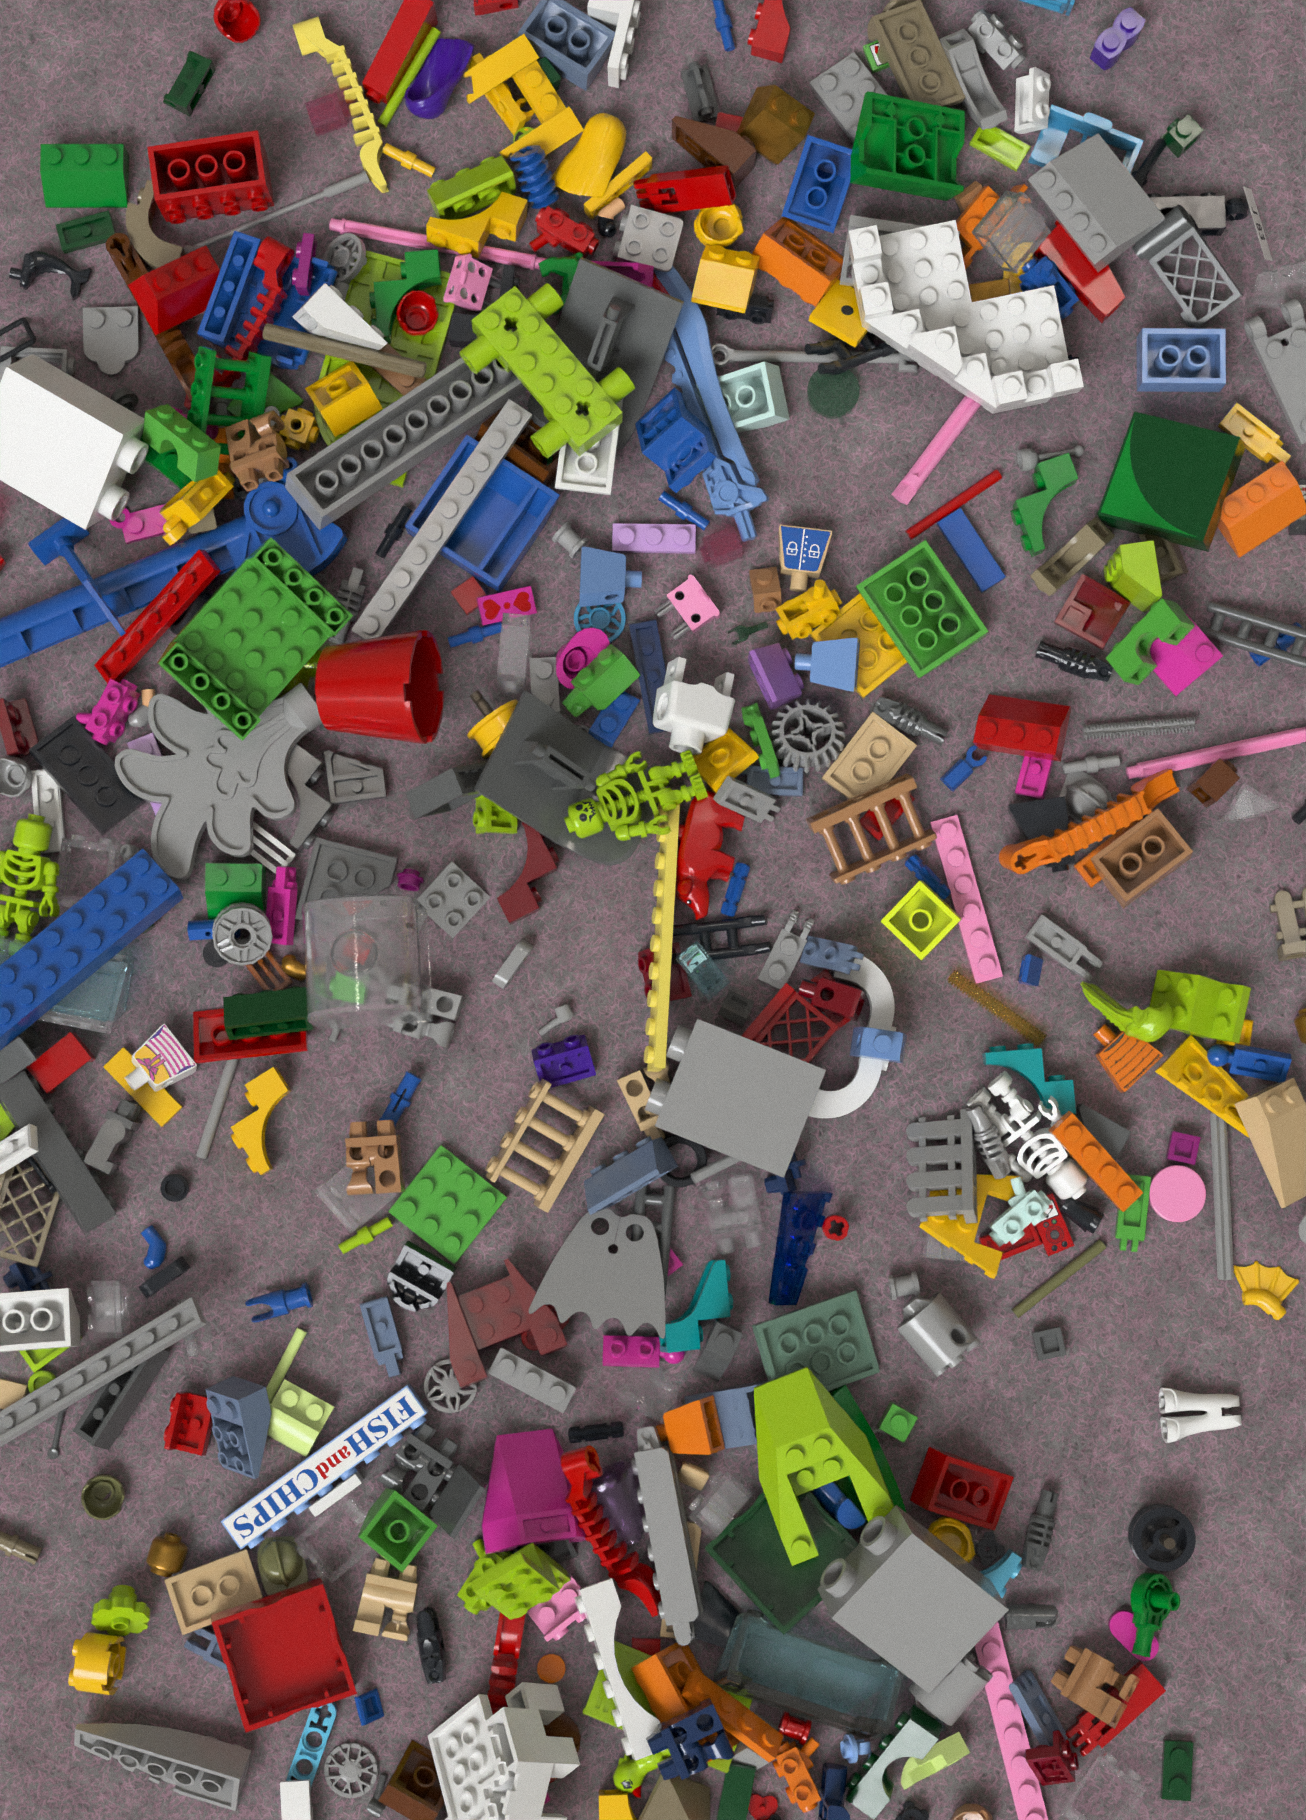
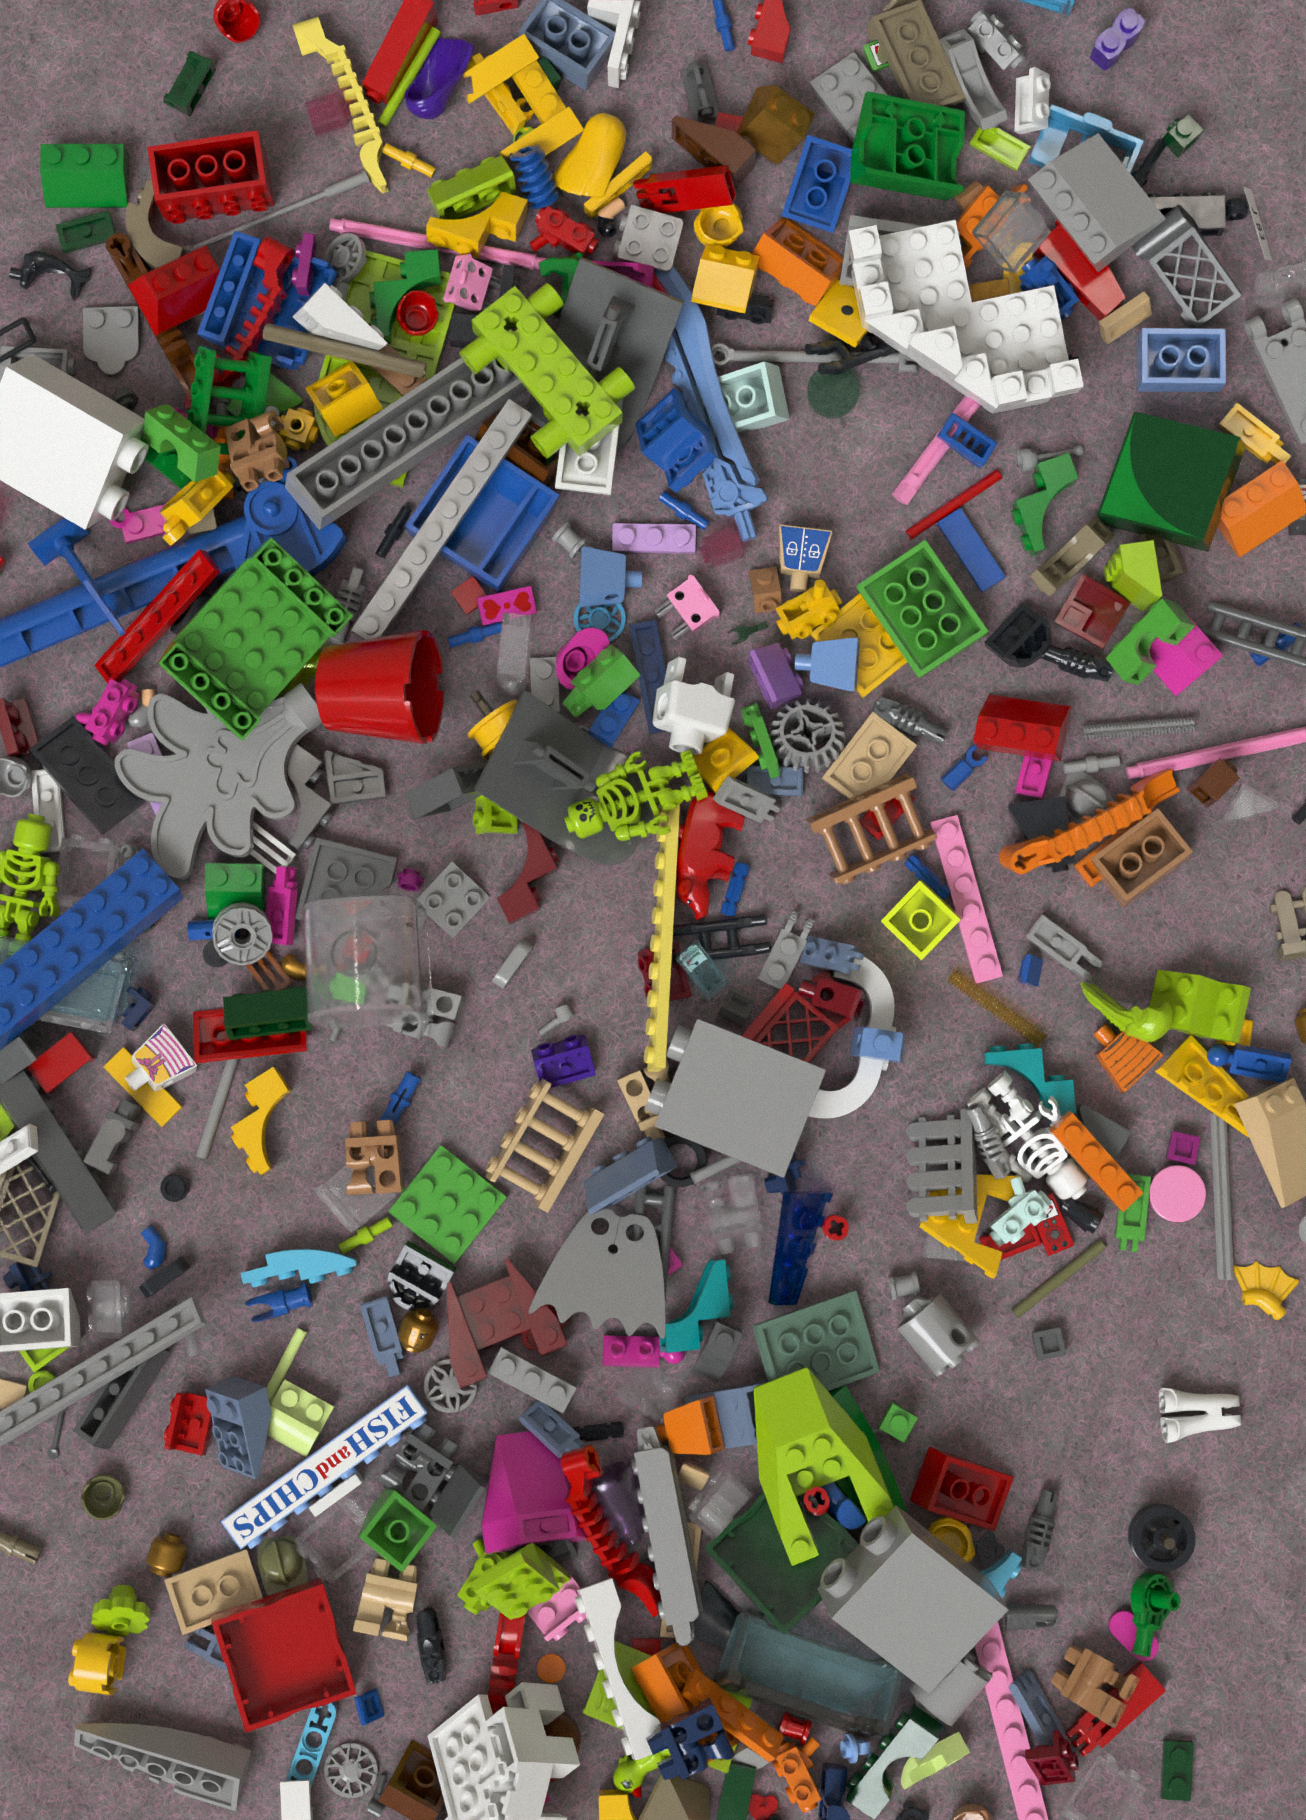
(136, 1013): none -> dark blue bracket
(311, 1264): none -> medium azure slope
(418, 1330): none -> pearl gold head
(550, 1429): none -> sand blue hinge
(821, 1509): none -> red bush
(987, 442): none -> blue slope
(1021, 638): none -> black slope
(1125, 318): none -> tan tile

